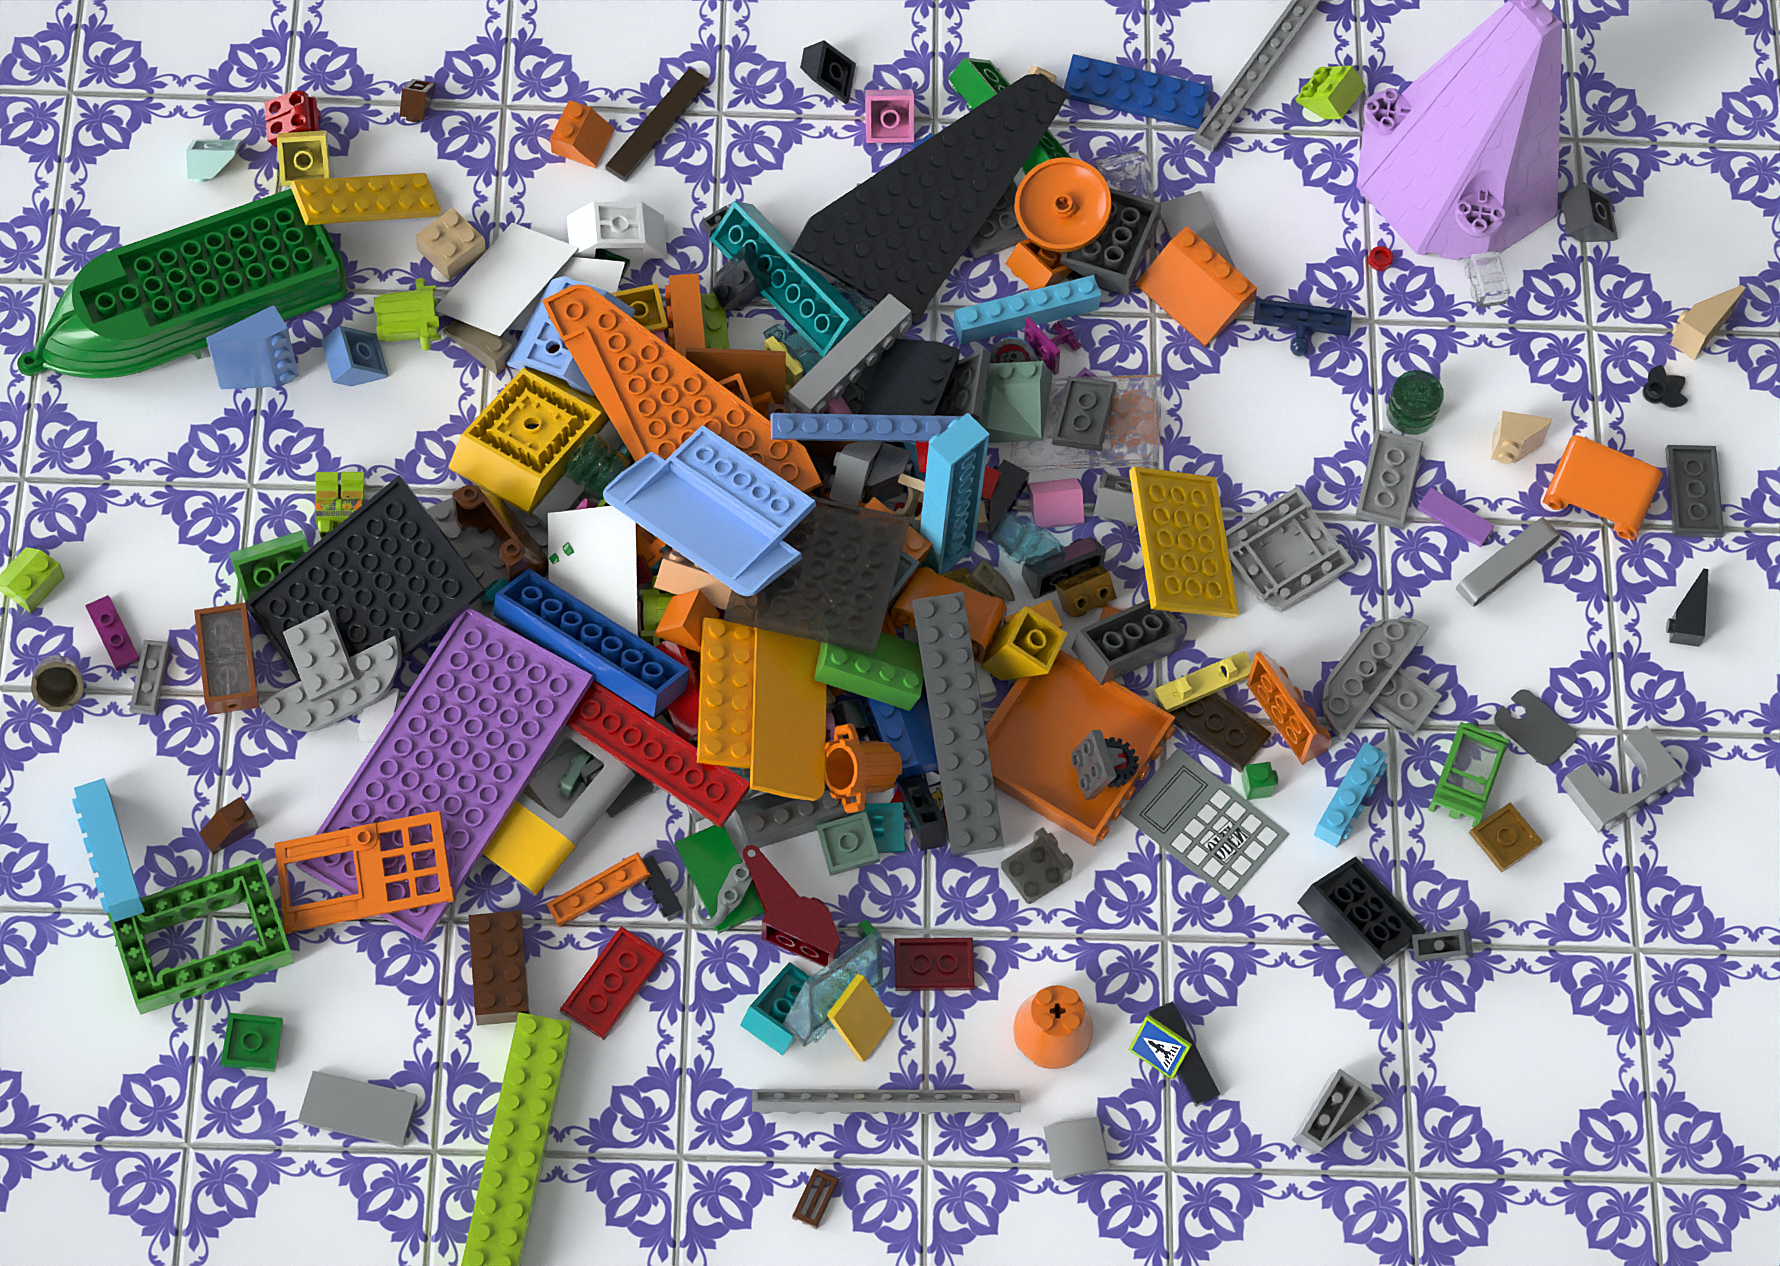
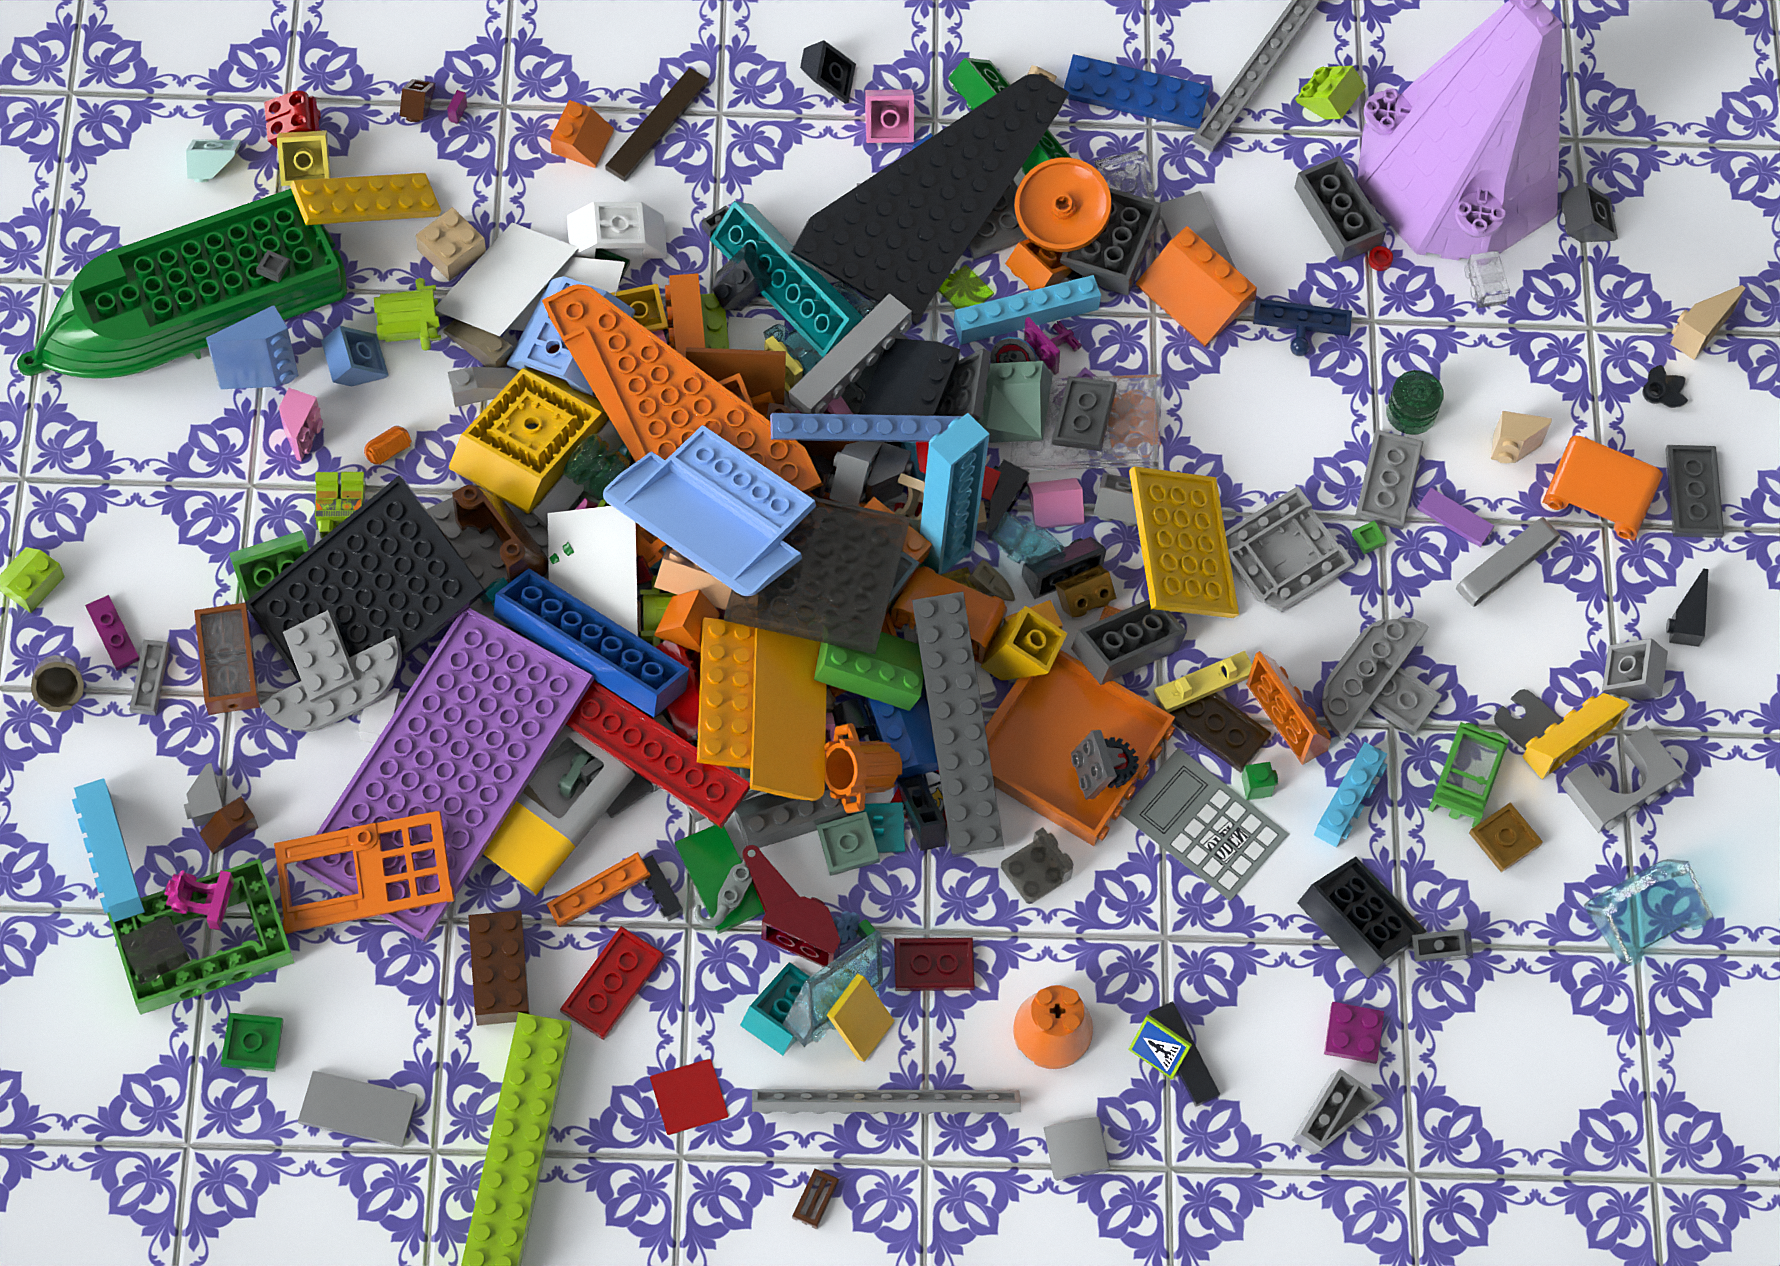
(155, 950): none -> clear smoke bracket
(182, 887): none -> dark pink tile
(203, 797): none -> light grey slope
(273, 266): none -> dark grey tile
(300, 420): none -> bright pink slope
(387, 445): none -> orange piece
(457, 106): none -> magenta tile
(478, 383): none -> light grey slope
(689, 1096): none -> red sticker
(847, 925): none -> medium blue plant
(965, 289): none -> clear neon green piece
(1340, 209): none -> dark grey brick
(1354, 1032): none -> magenta plate
(1369, 537): none -> bright green plate
(1574, 734): none -> yellow slope
(1635, 669): none -> light grey slope
(1649, 908): none -> clear light blue windscreen

